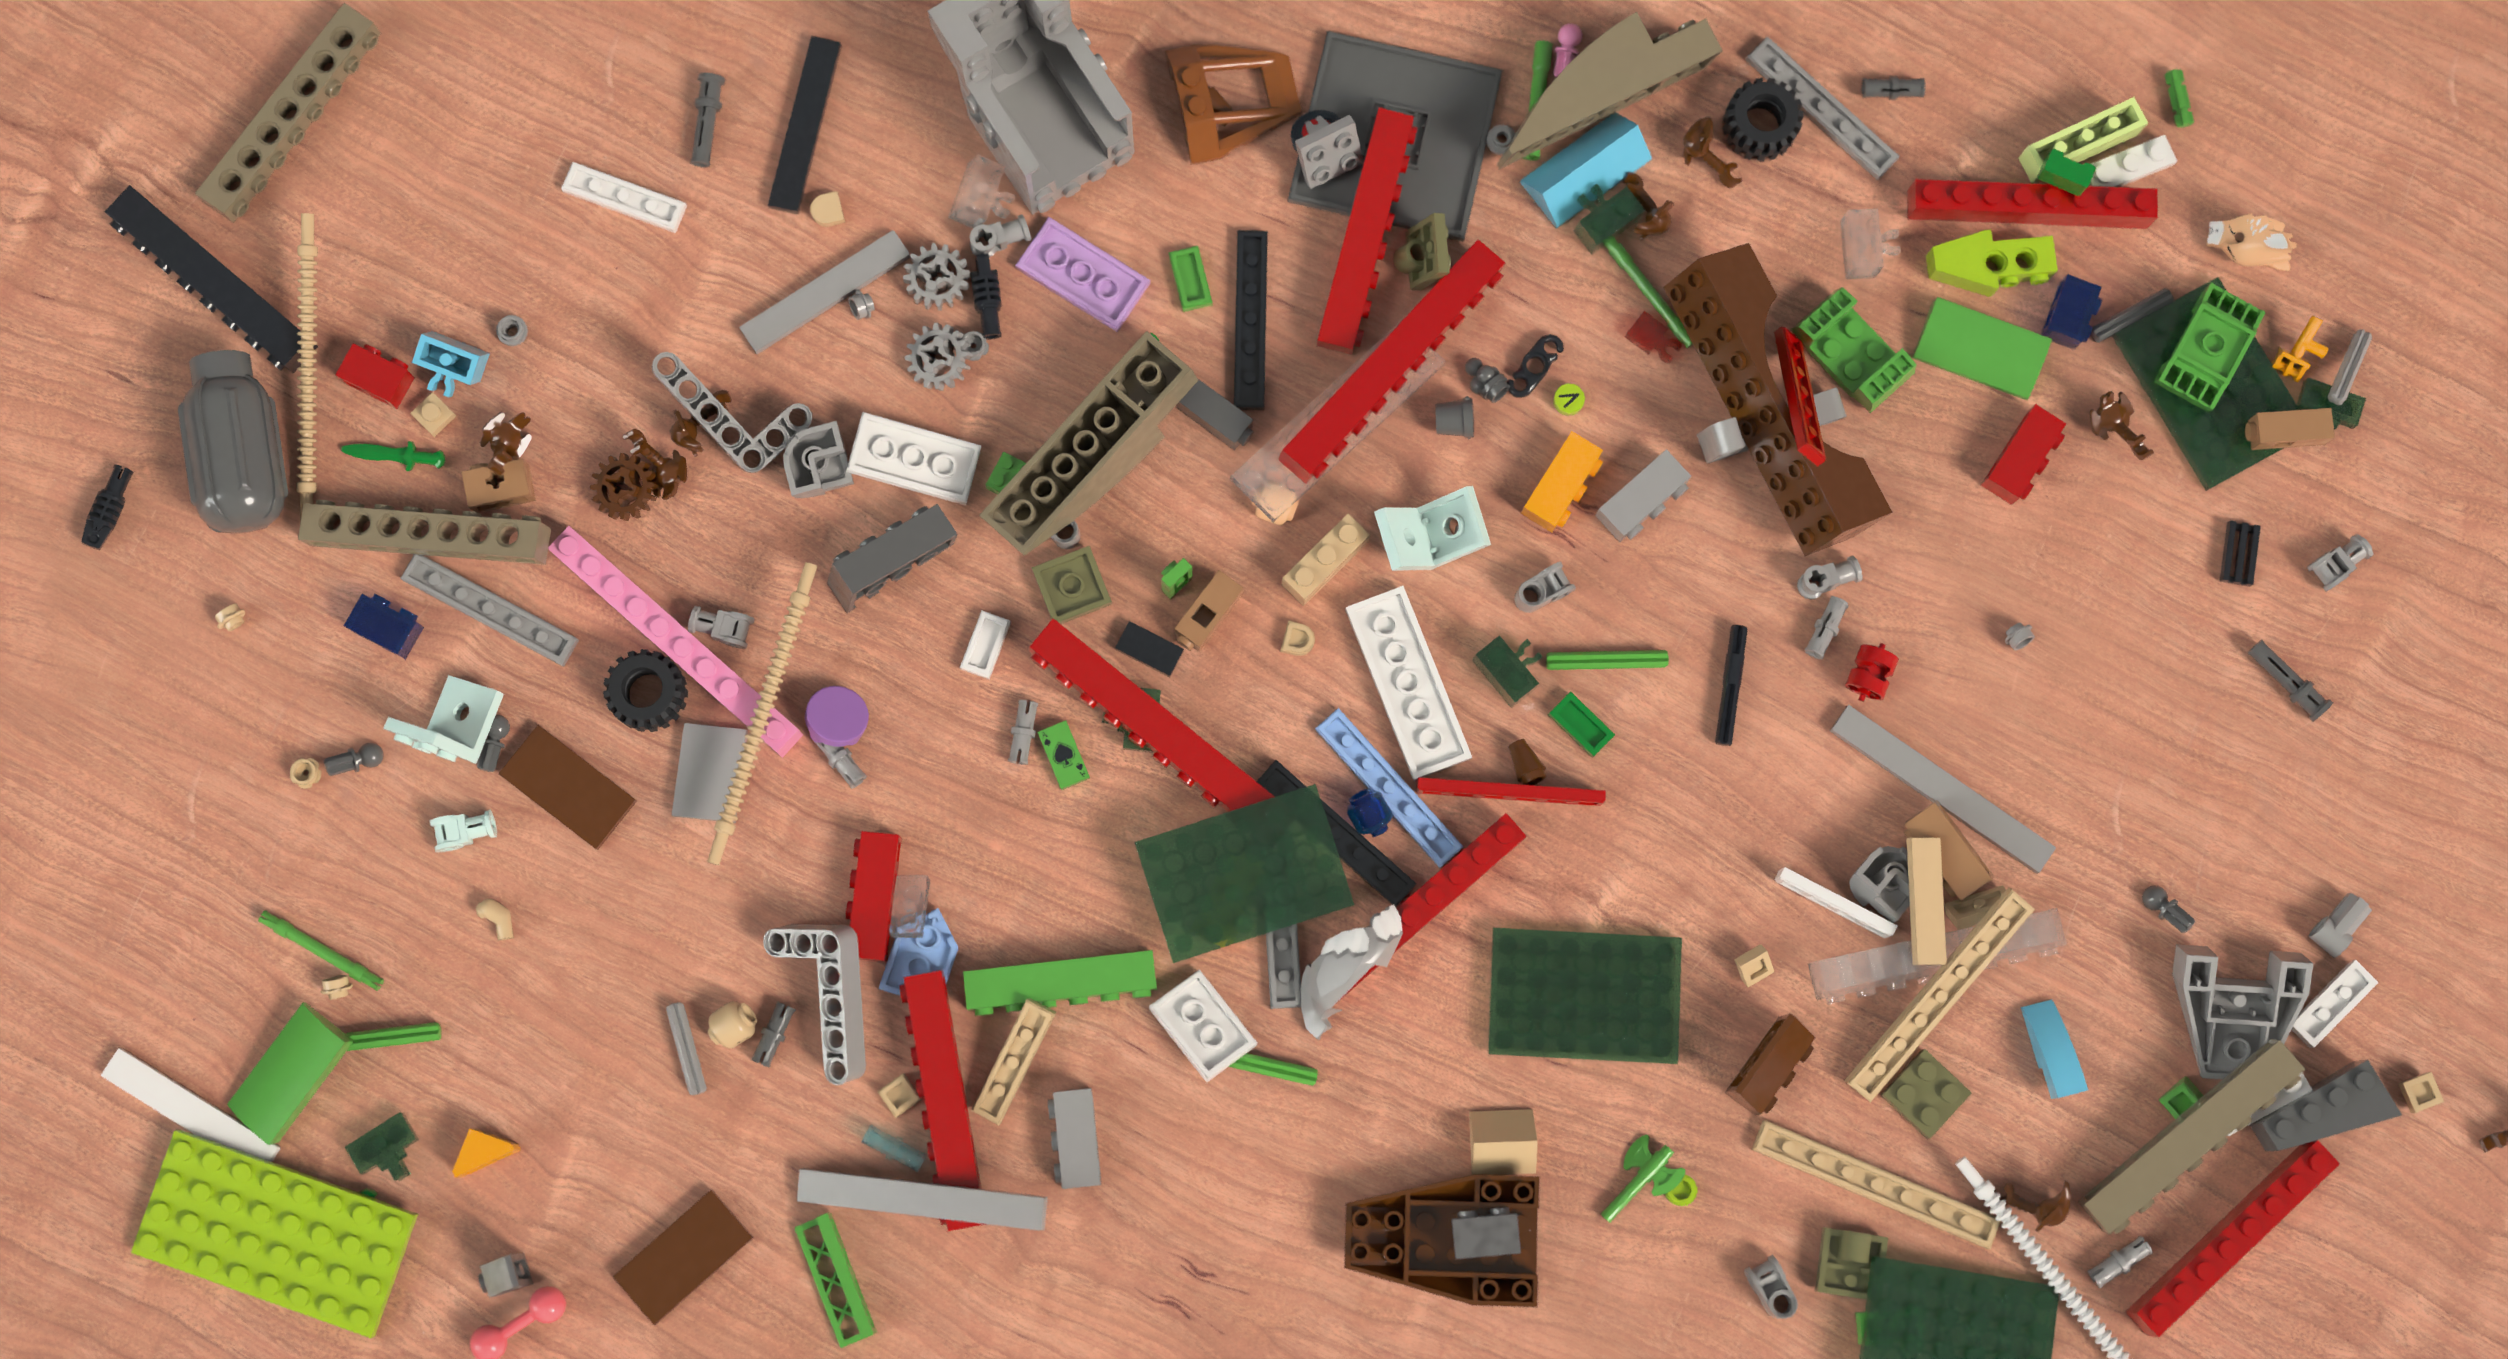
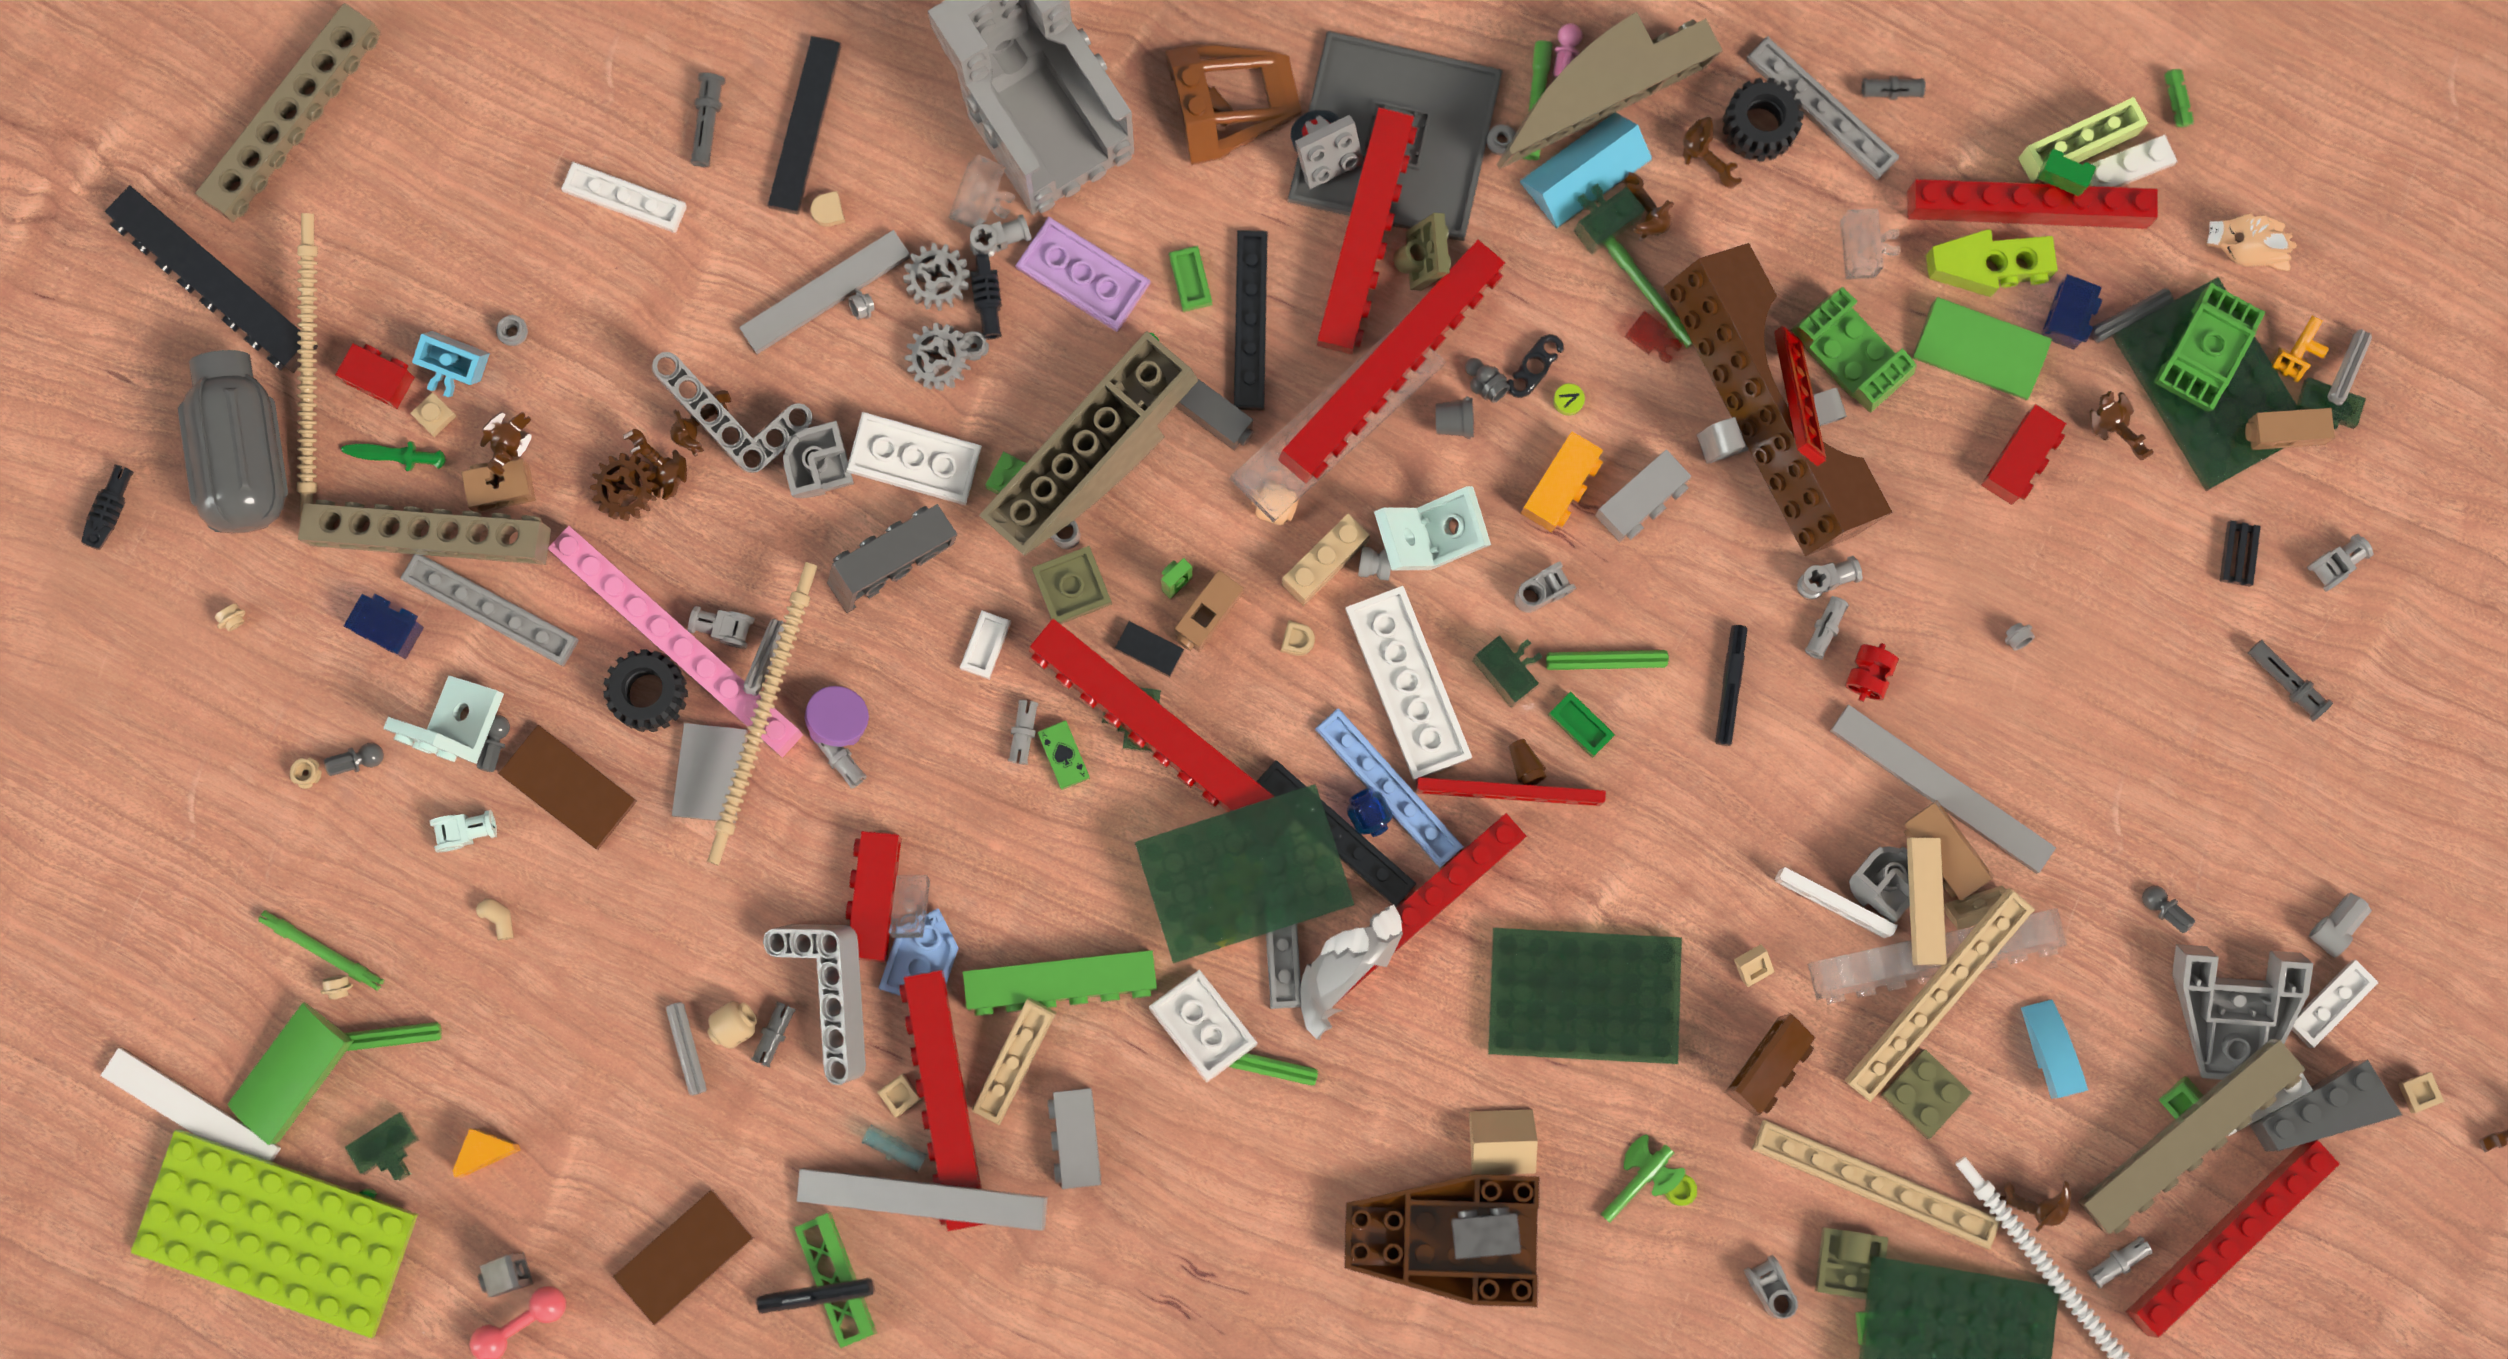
(762, 659): none -> light grey axle
(815, 1295): none -> black axle
(1374, 563): none -> light grey wheel

